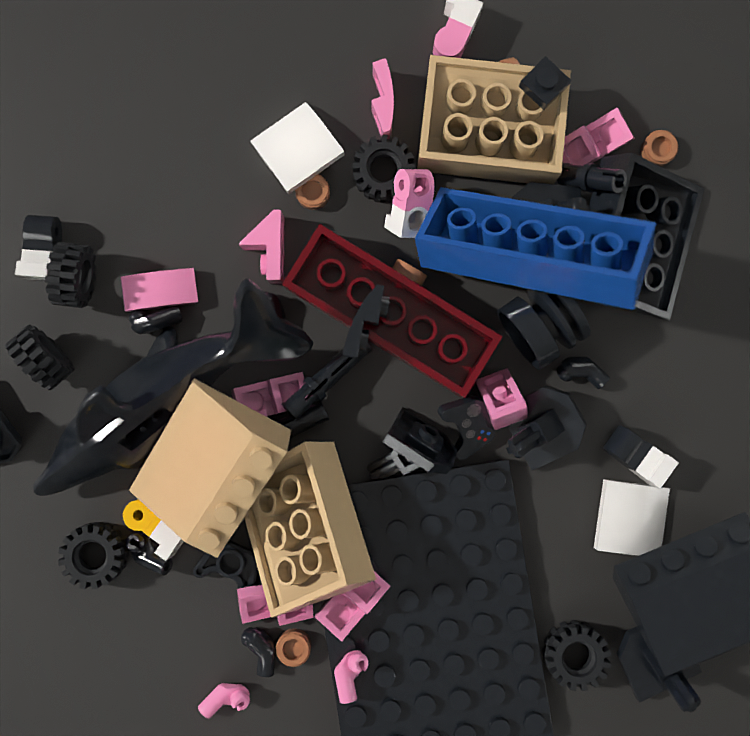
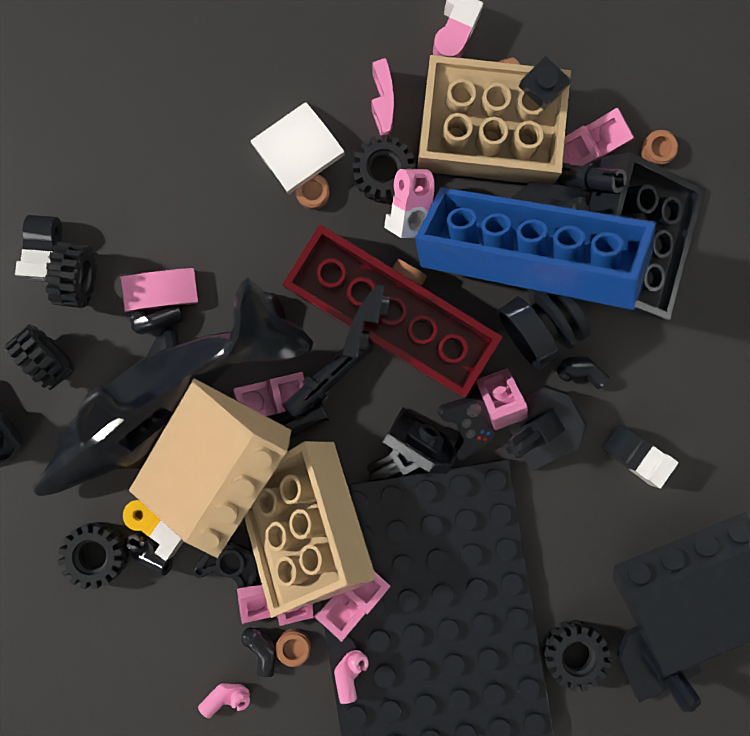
(270, 237): bright pink slope -> none
(631, 517): white slope -> none

